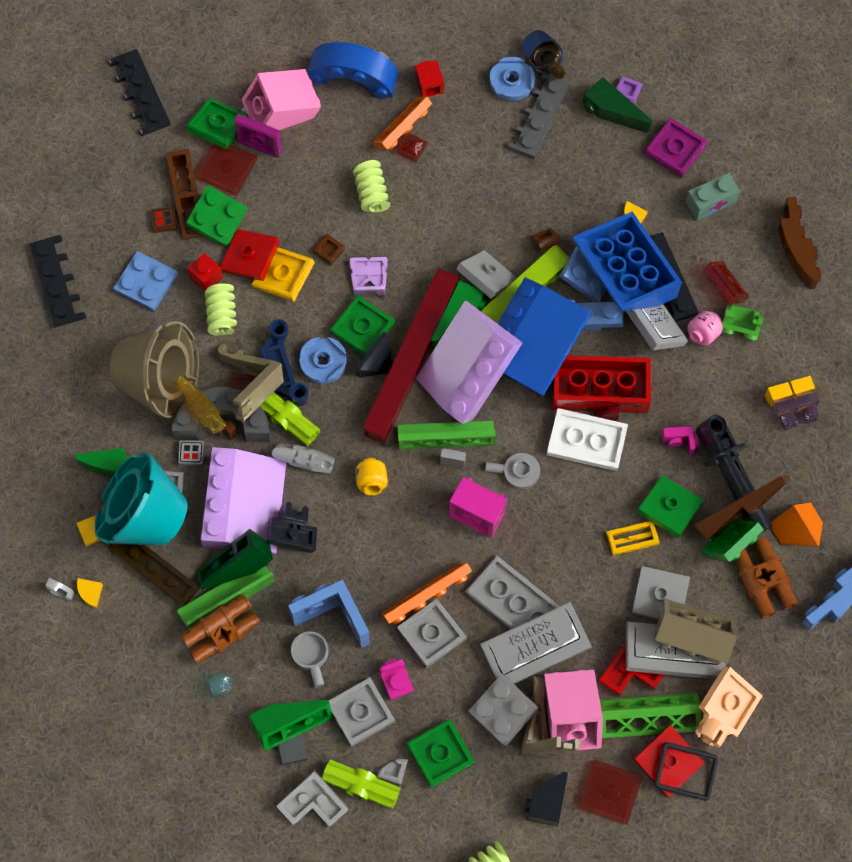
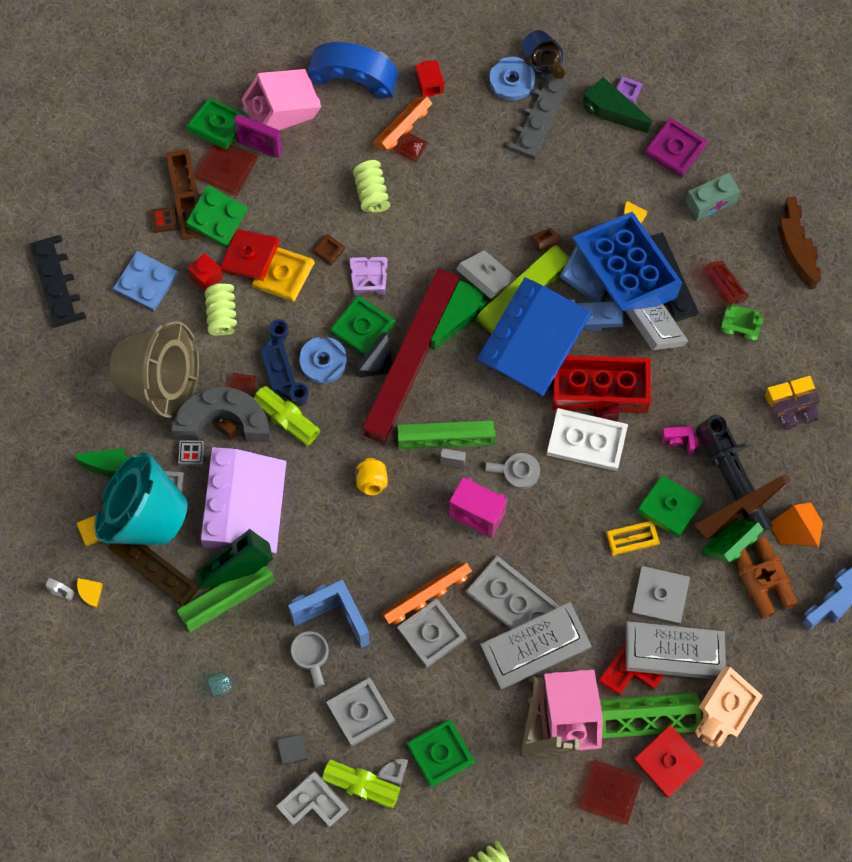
(141, 91): black hinge -> none
(200, 405): clear yellow hinge -> none
(220, 629): dark orange pin -> none
(267, 380): dark tan hinge -> none
(287, 720): green slope -> none
(291, 530): black plate -> none
(304, 457): light grey hinge -> none
(396, 678): dark pink bracket -> none
(467, 363): lavender slope -> none
(503, 709): light grey plate -> none
(547, 801): black slope -> none
(679, 791): black piece -> none
(695, 631): dark tan slope -> none
(705, 327): bright pink head -> none

